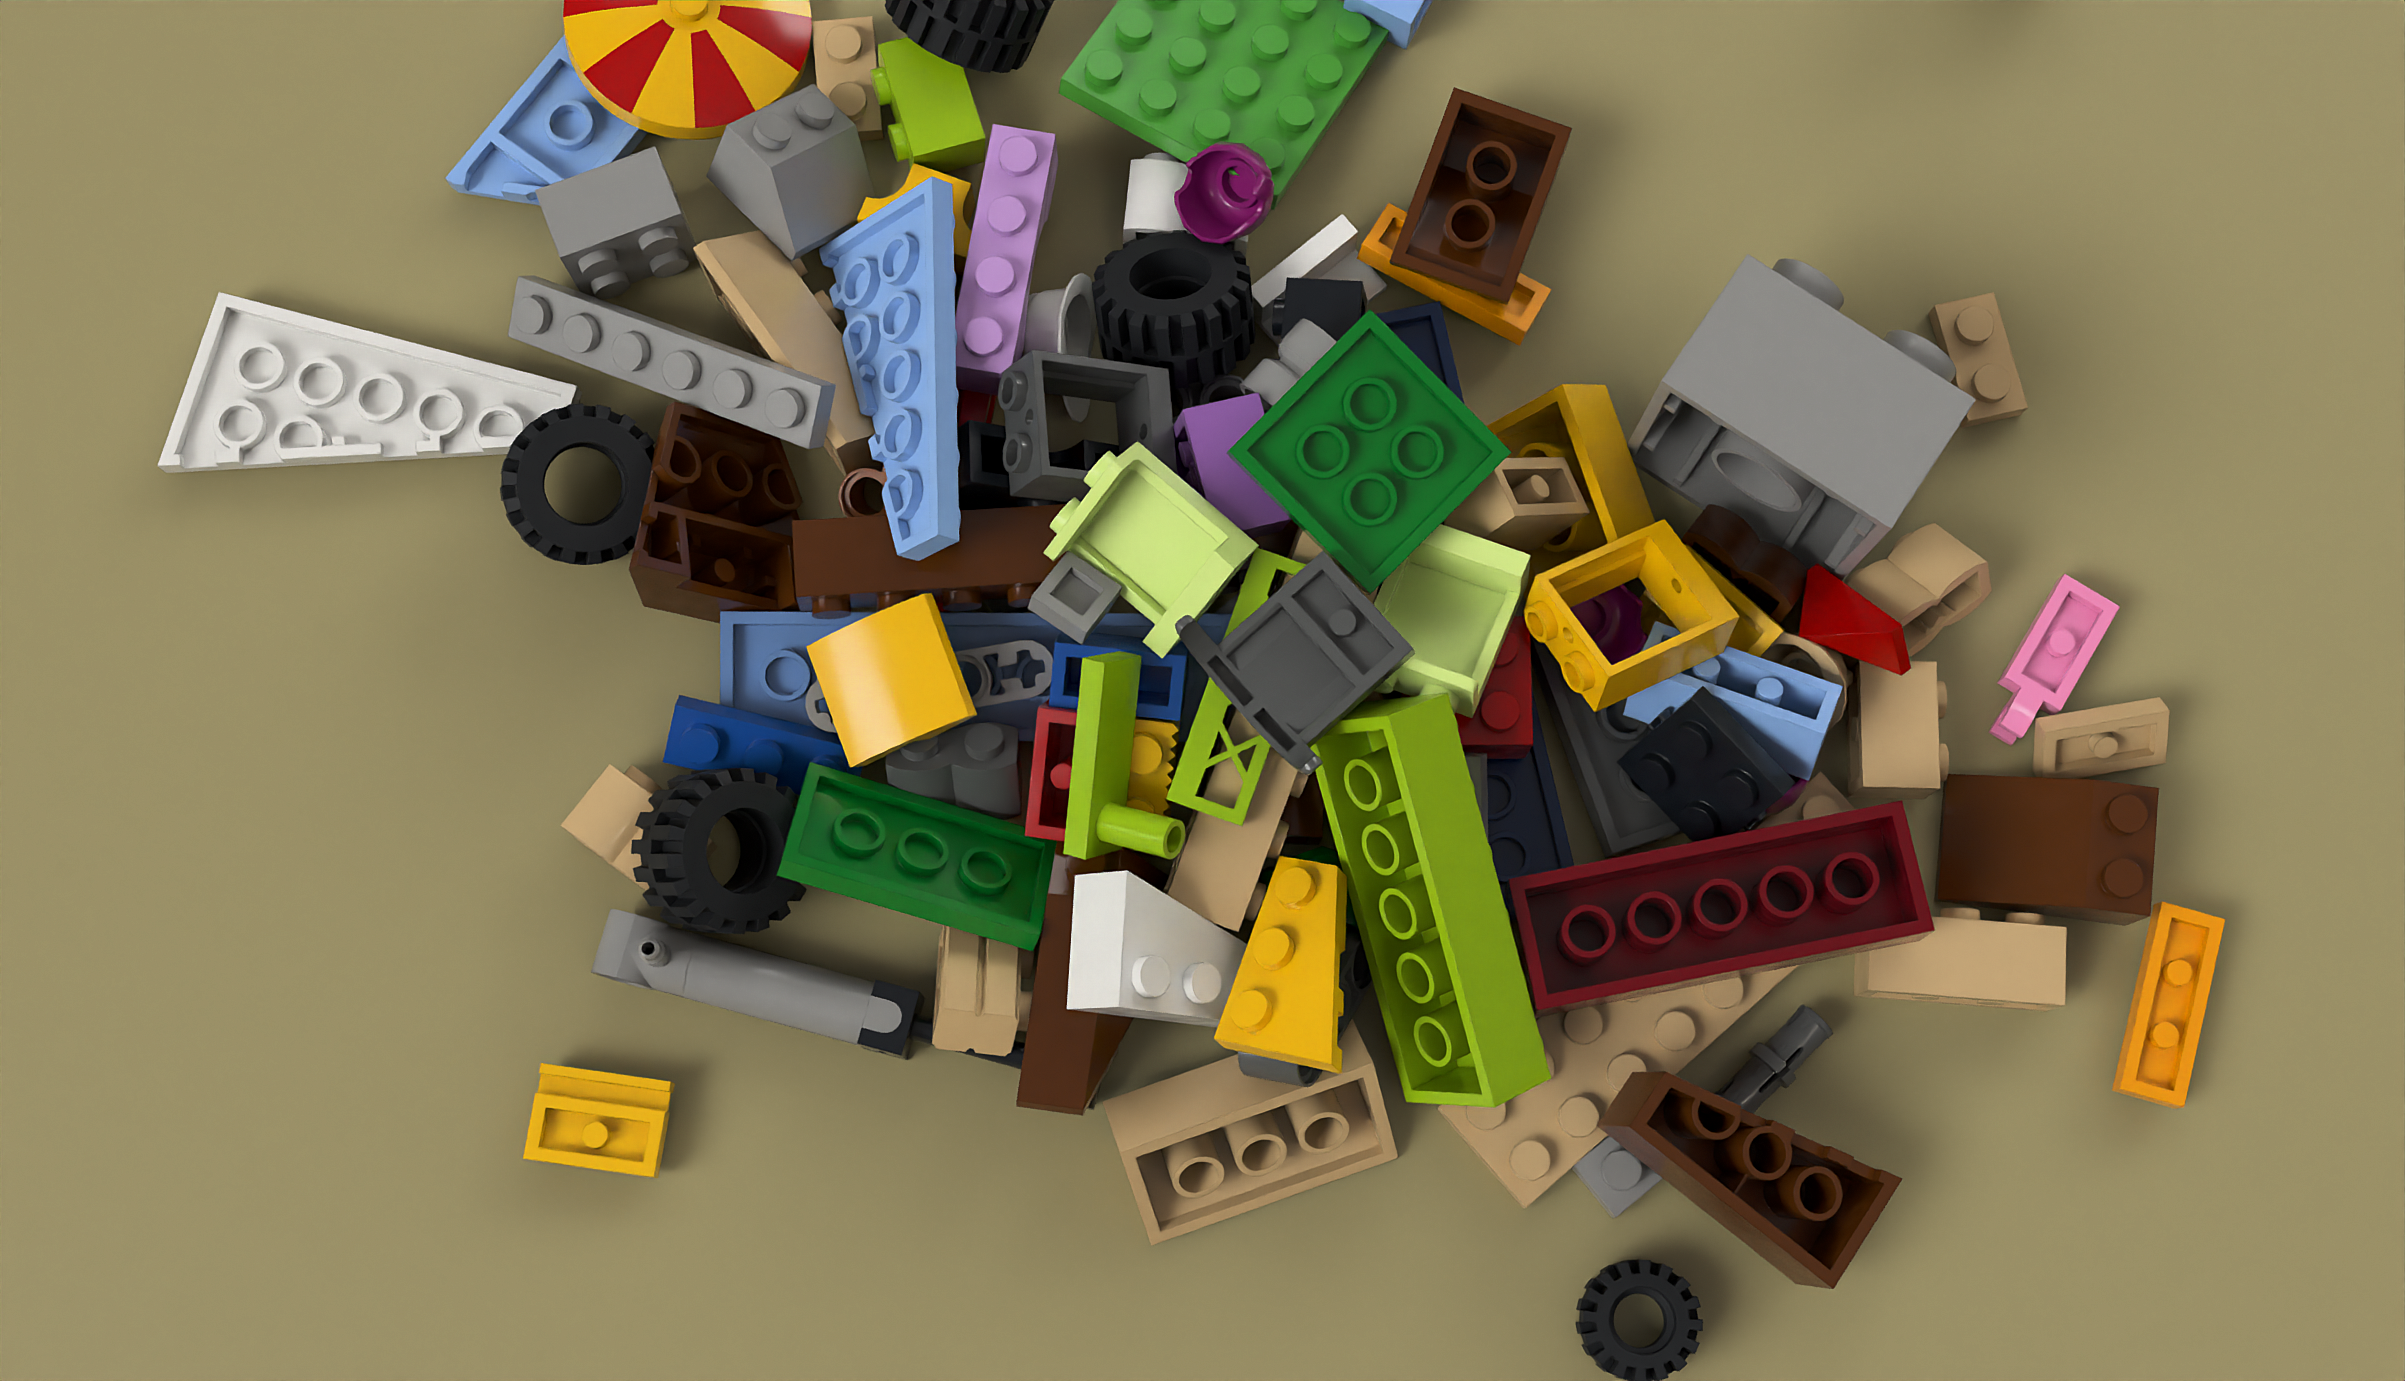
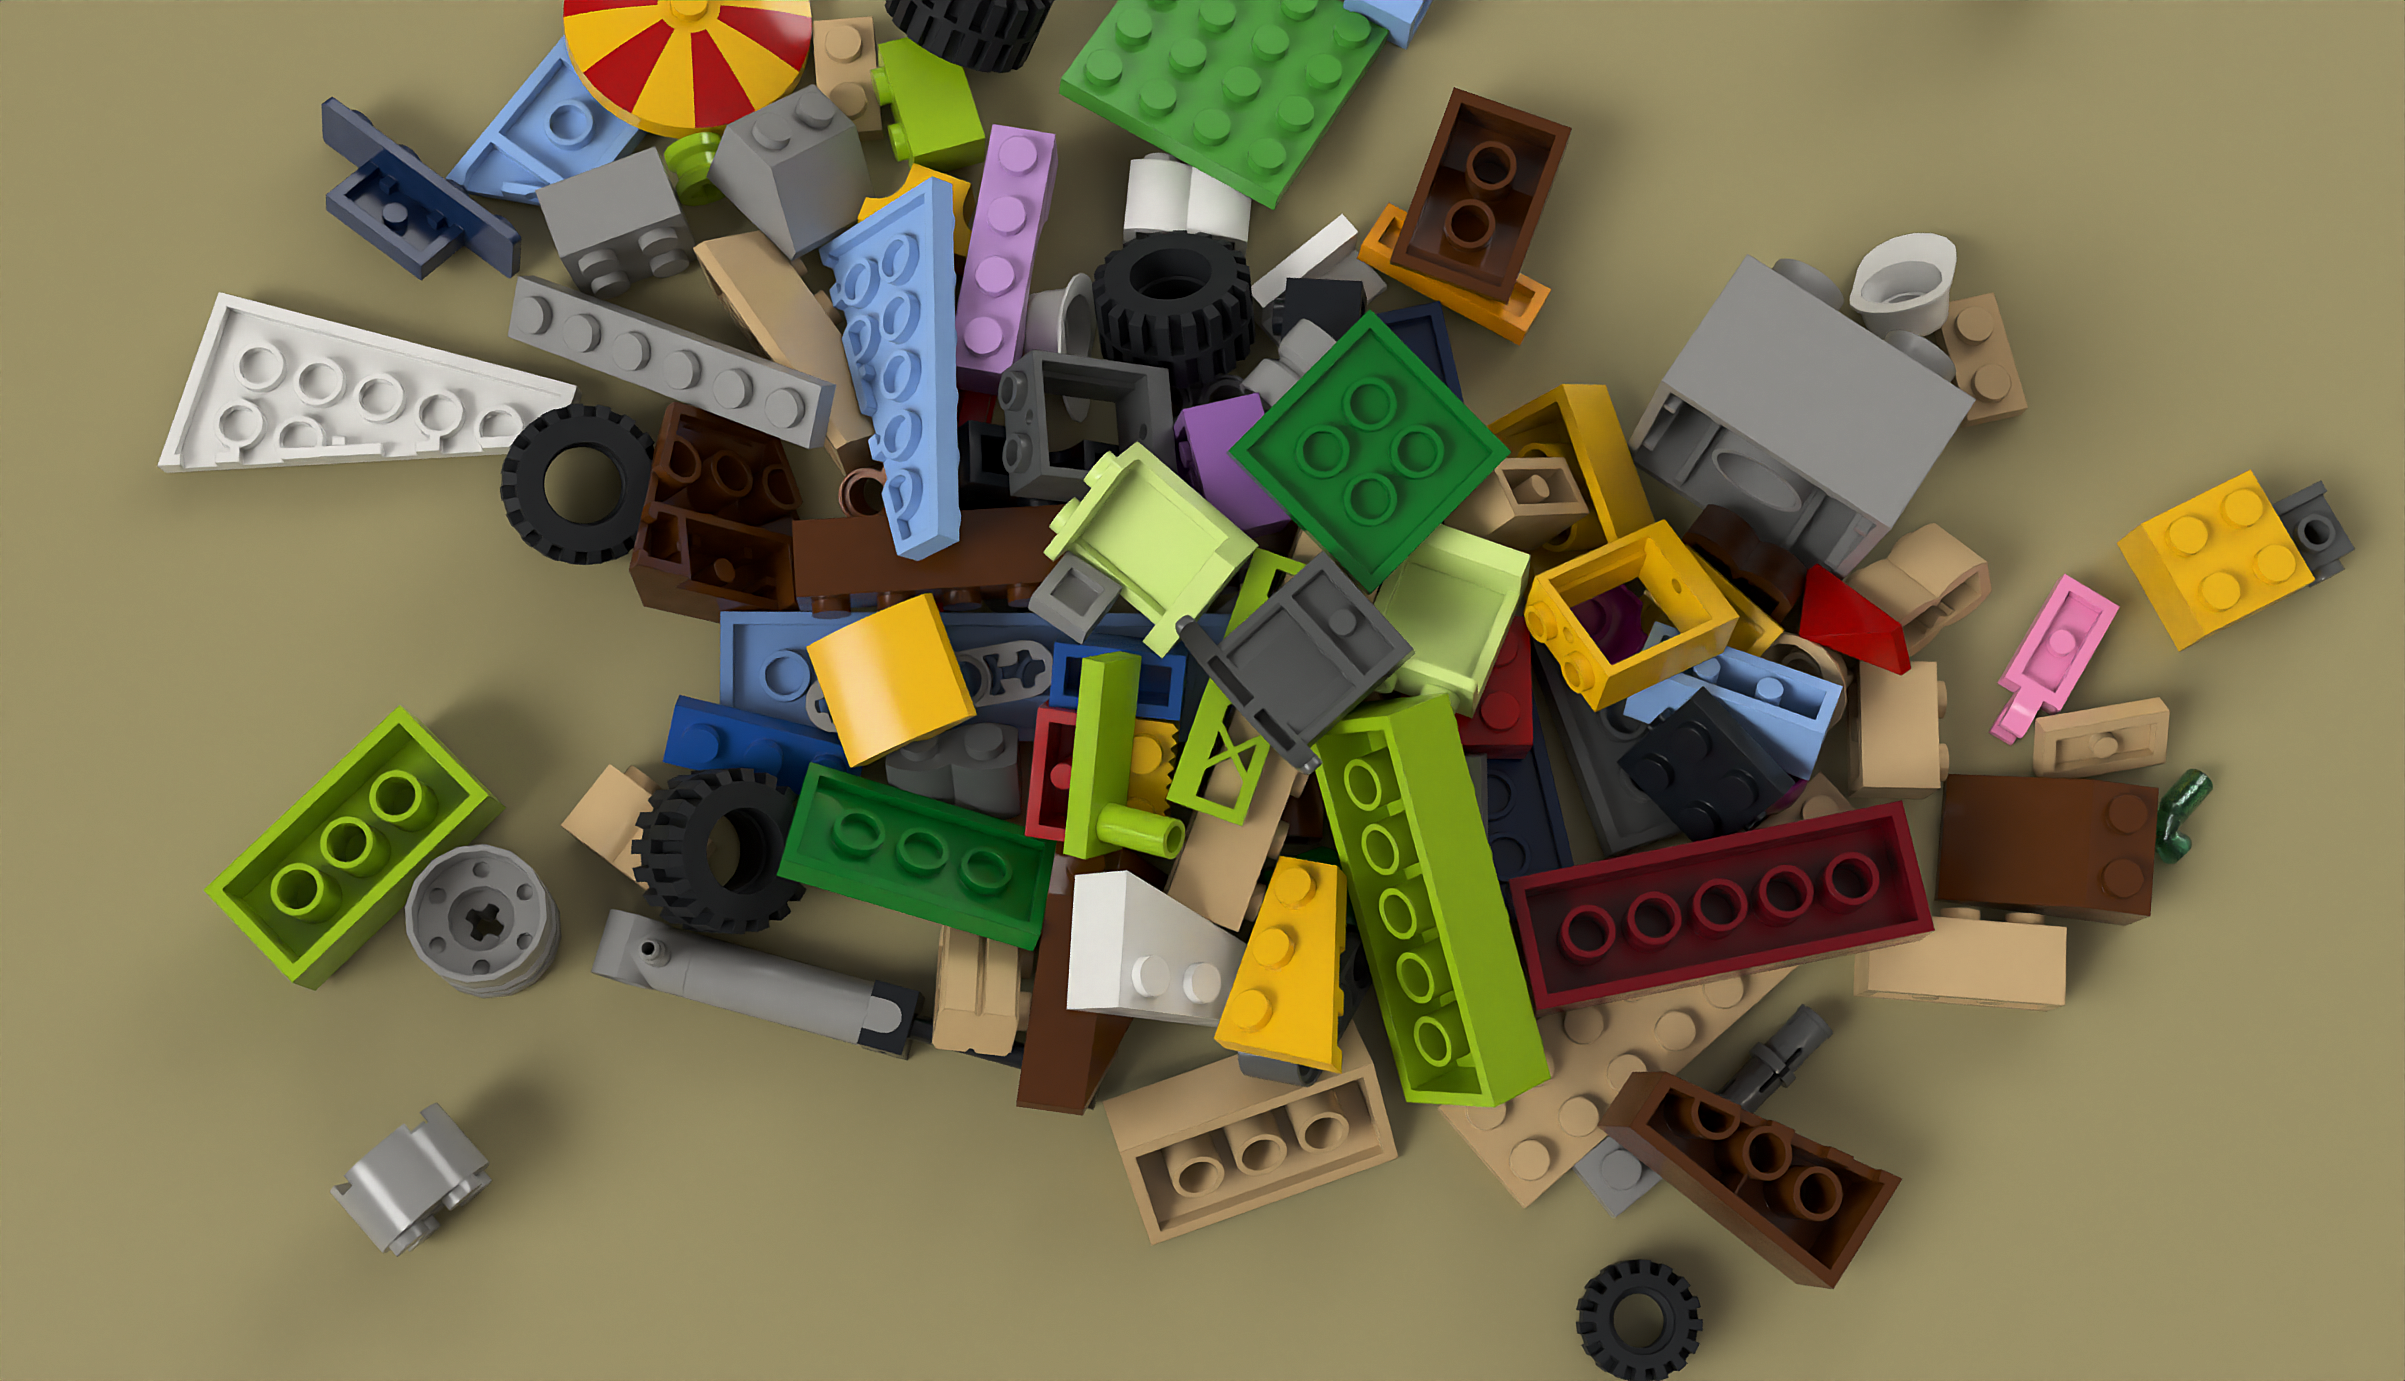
(353, 849): none -> lime brick
(407, 205): none -> dark blue bracket
(411, 1179): none -> light grey brick
(474, 886): none -> light grey wheel
(599, 1120): yellow plate -> none
(691, 161): none -> lime wheel
(1224, 205): magenta hair -> none
(1905, 284): none -> white piece
(2168, 1005): light orange plate -> none
(2175, 809): none -> clear green arm
(2215, 560): none -> yellow brick
(2311, 514): none -> dark grey brick

